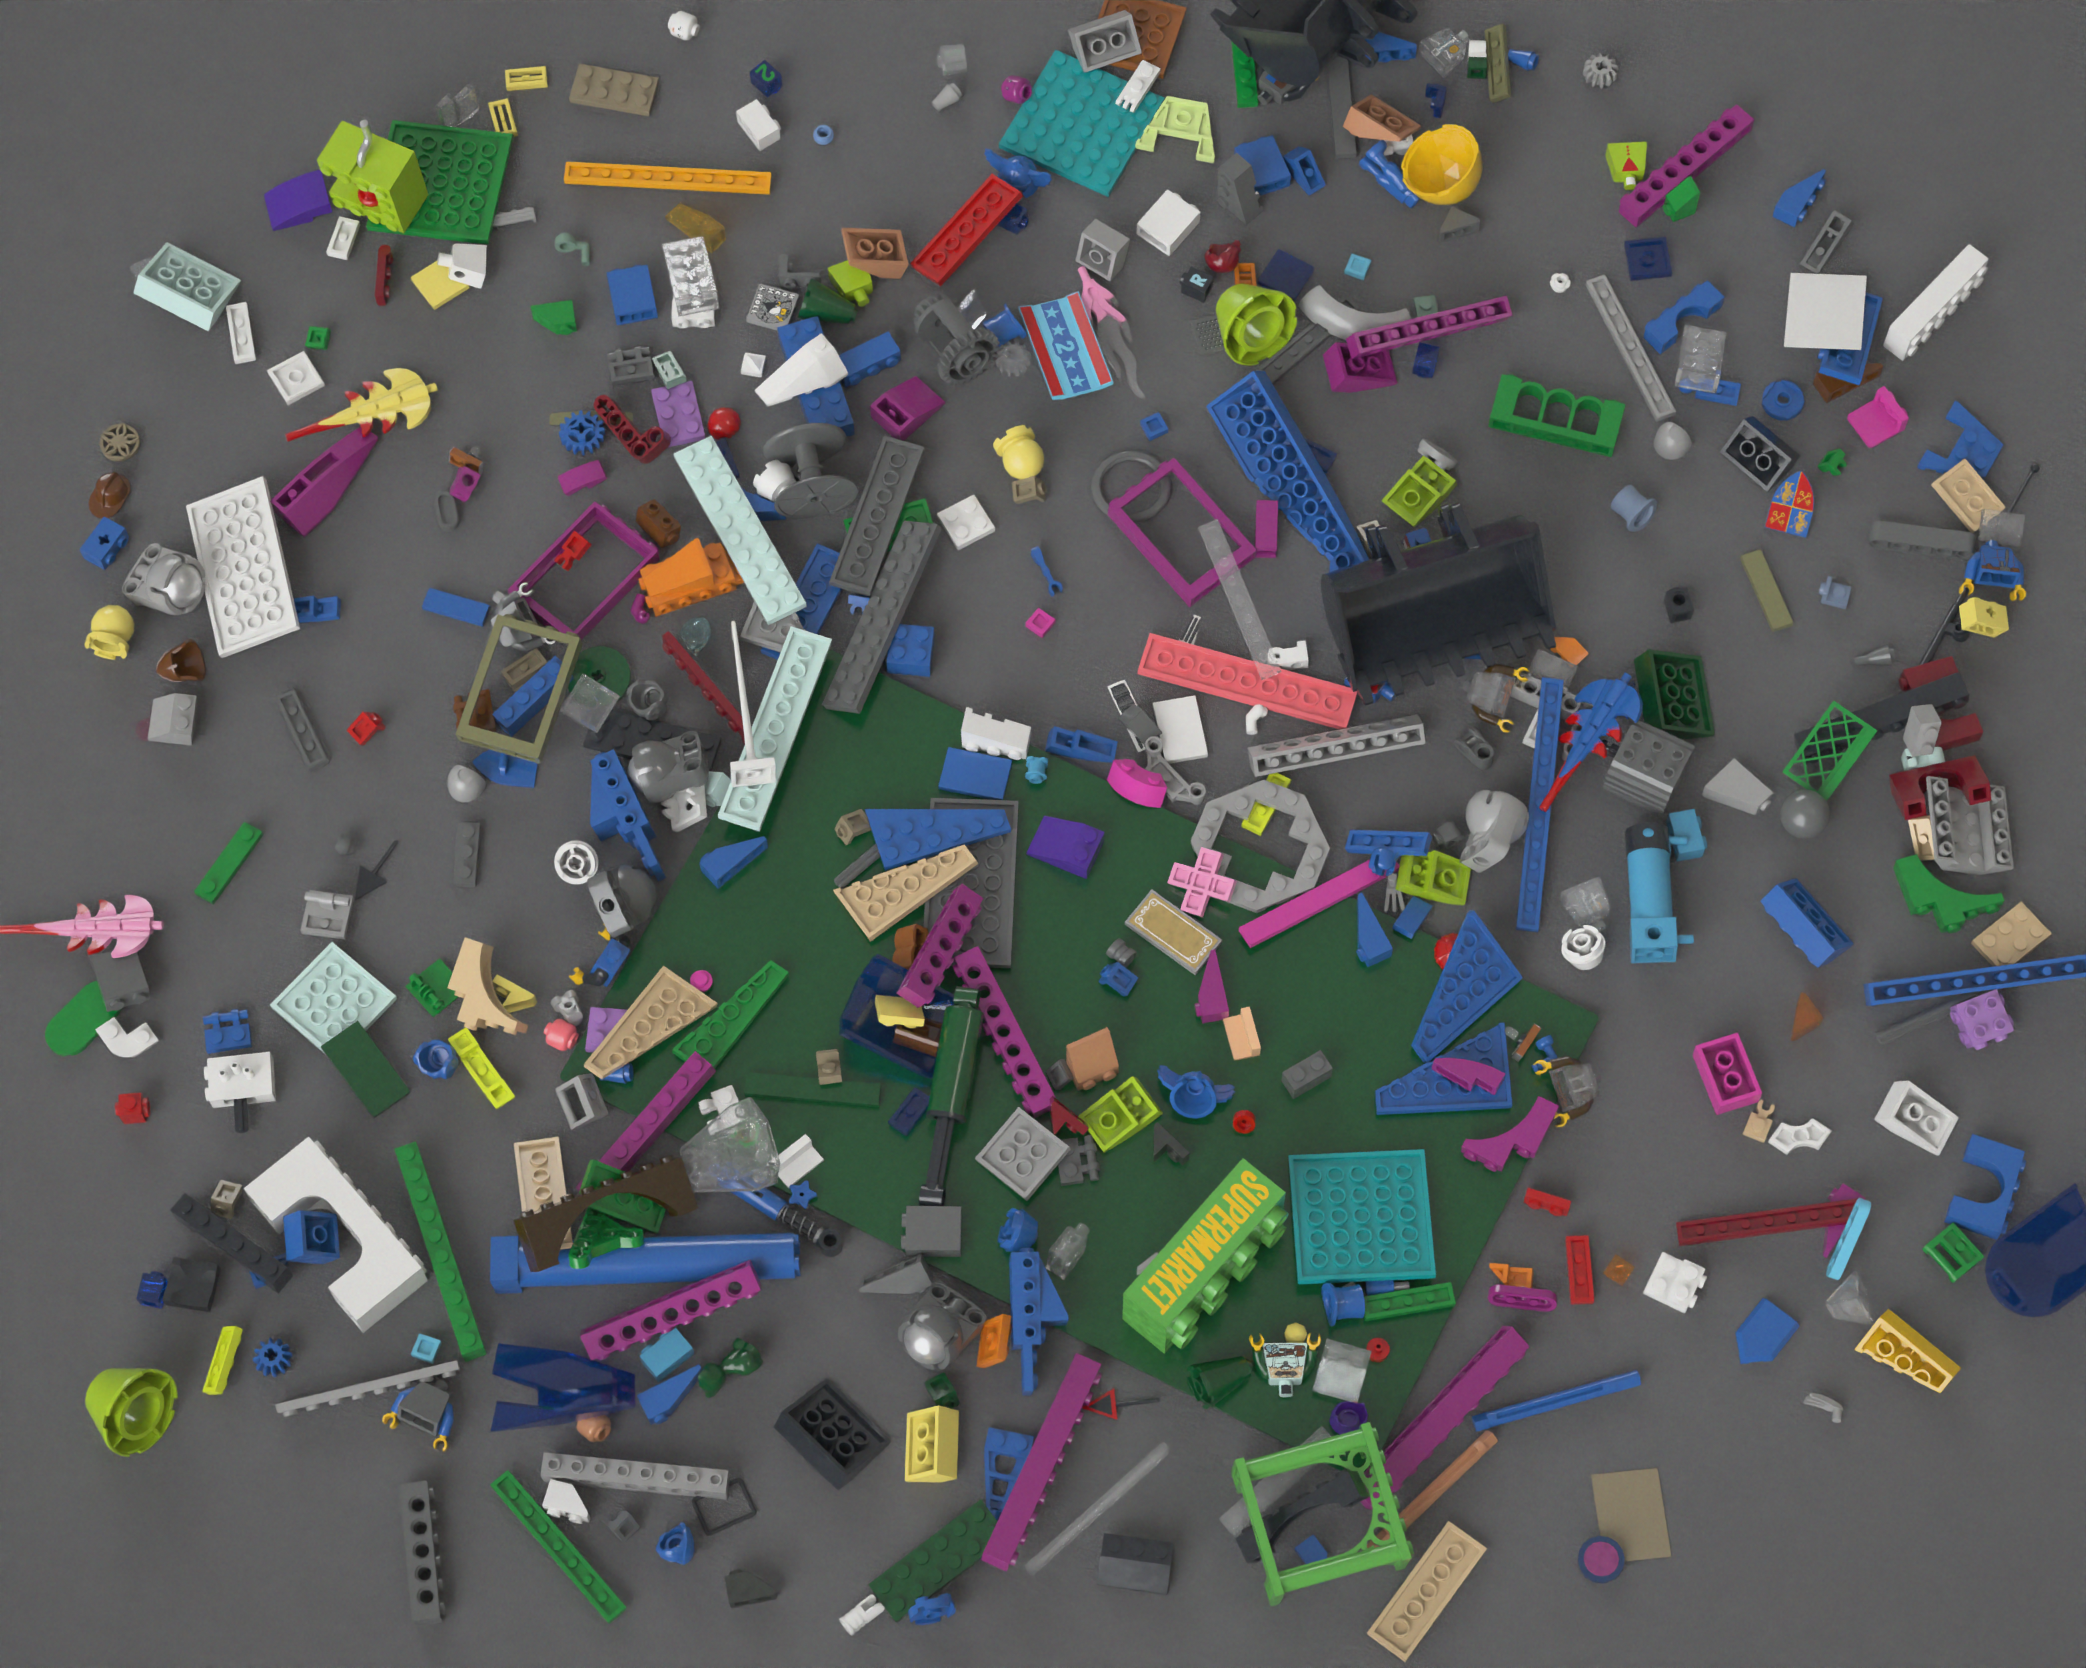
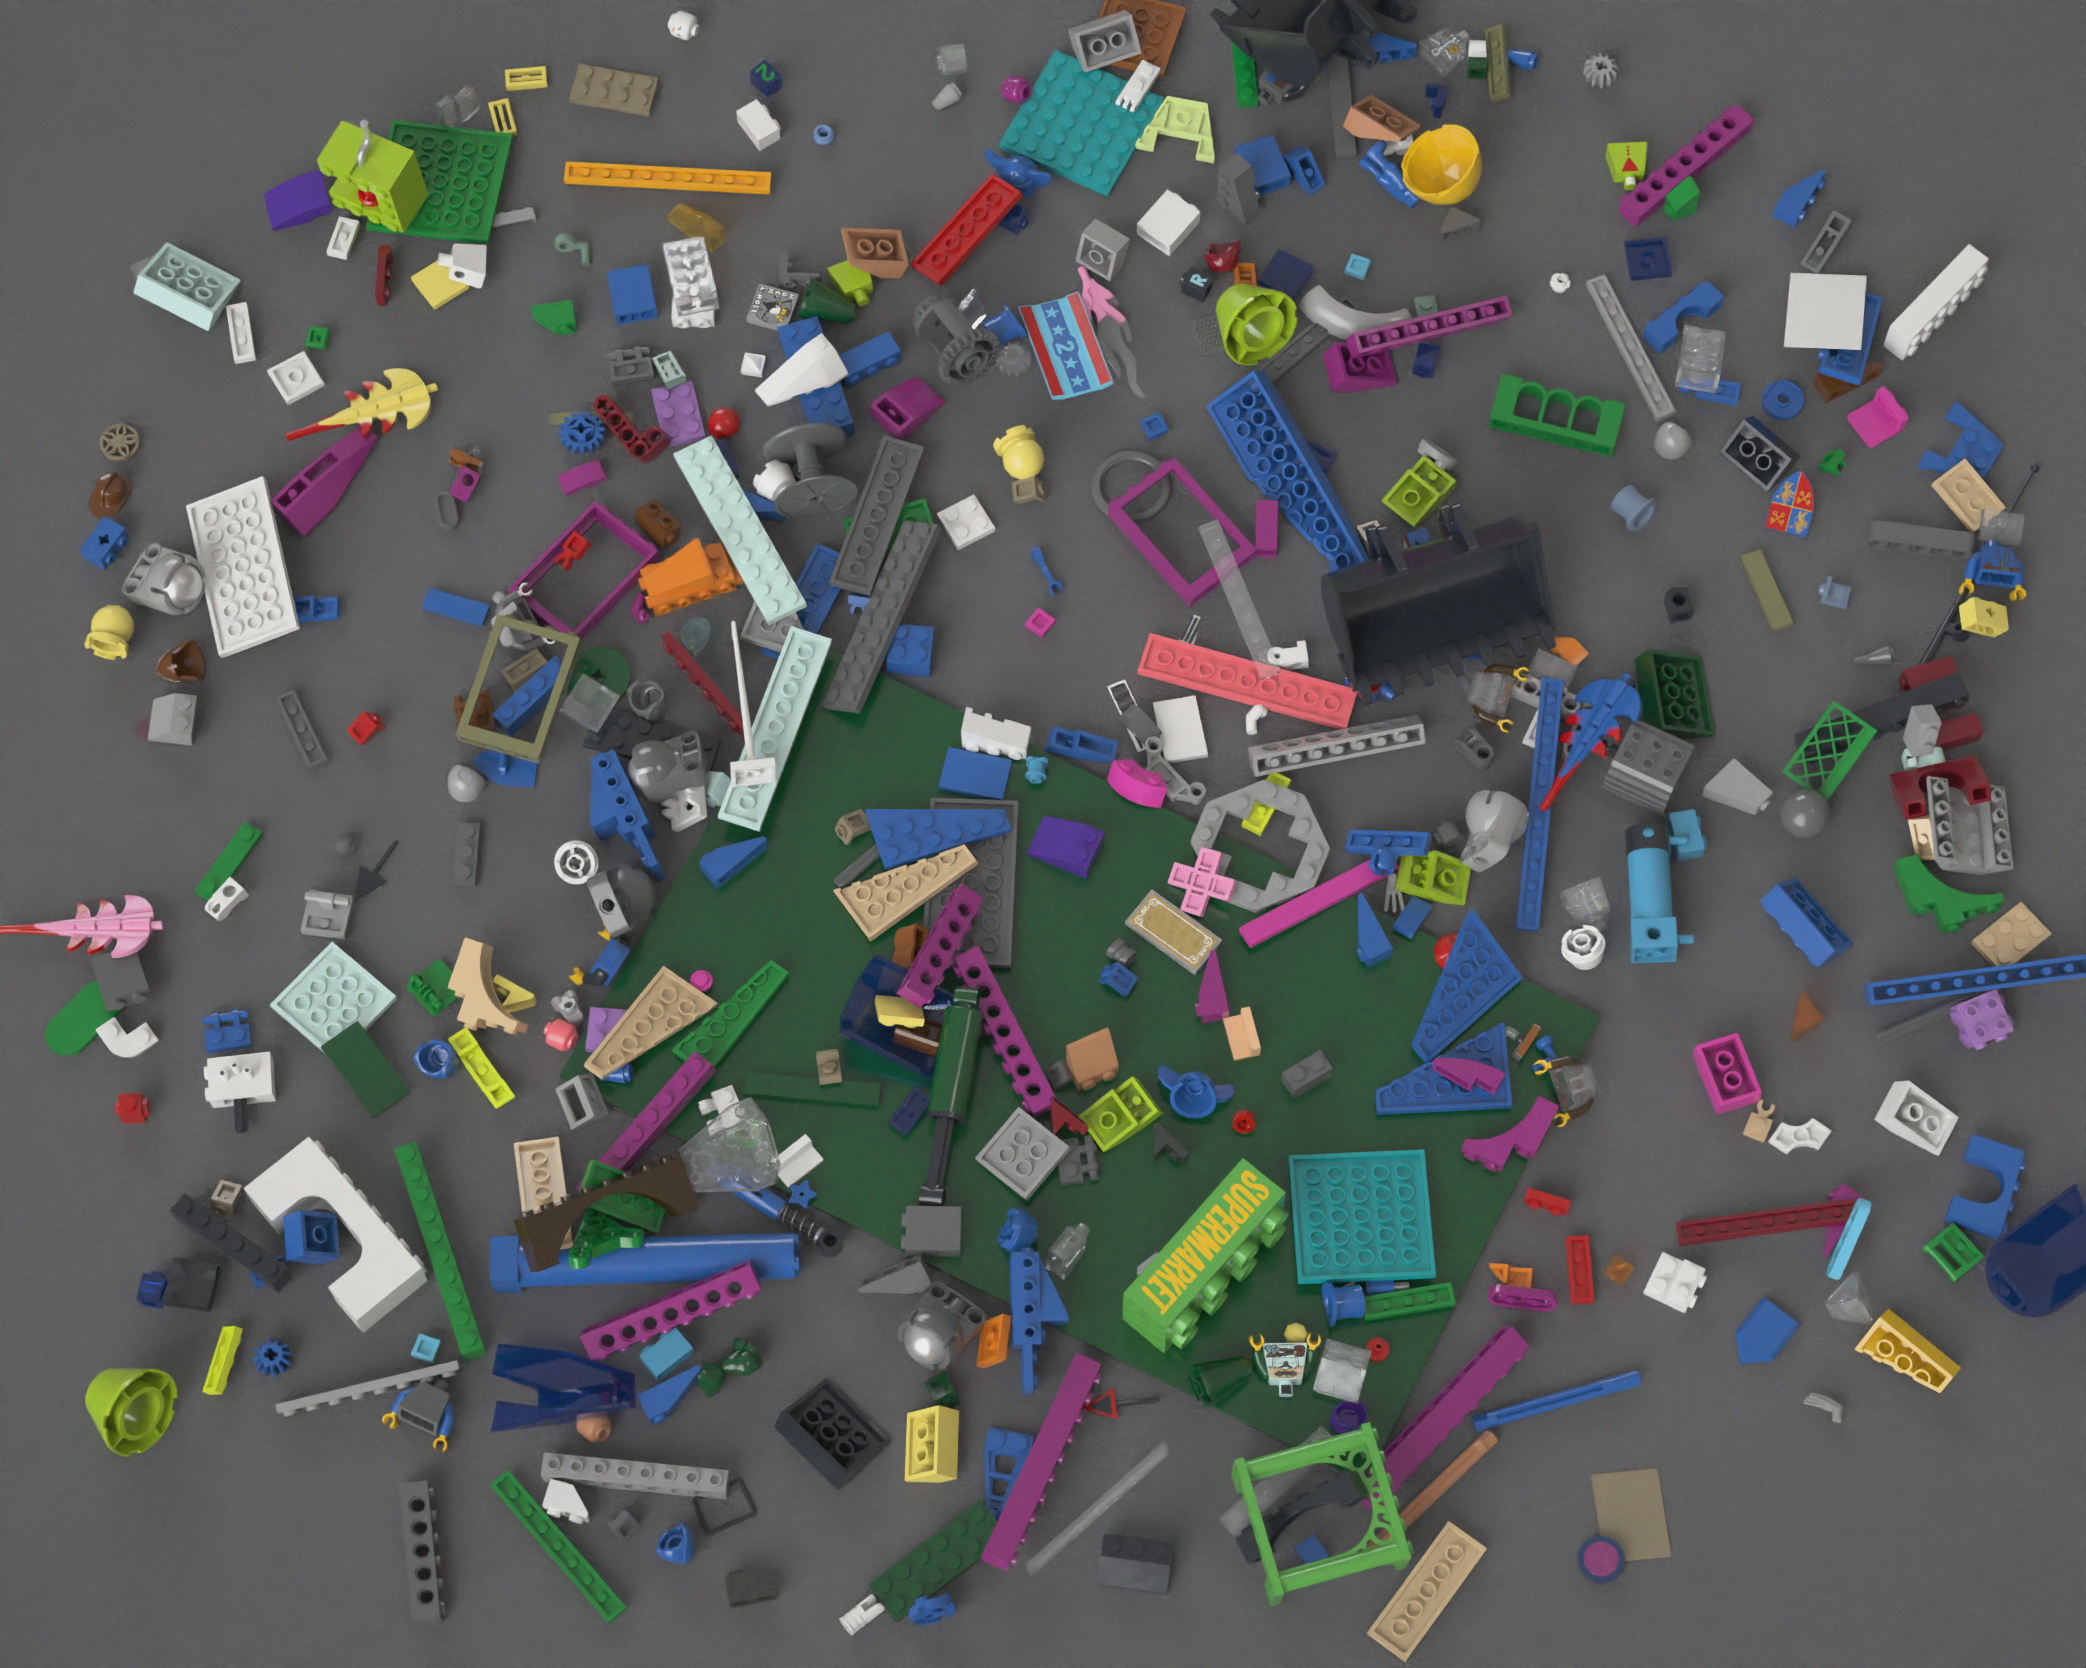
(225, 899): none -> white leg

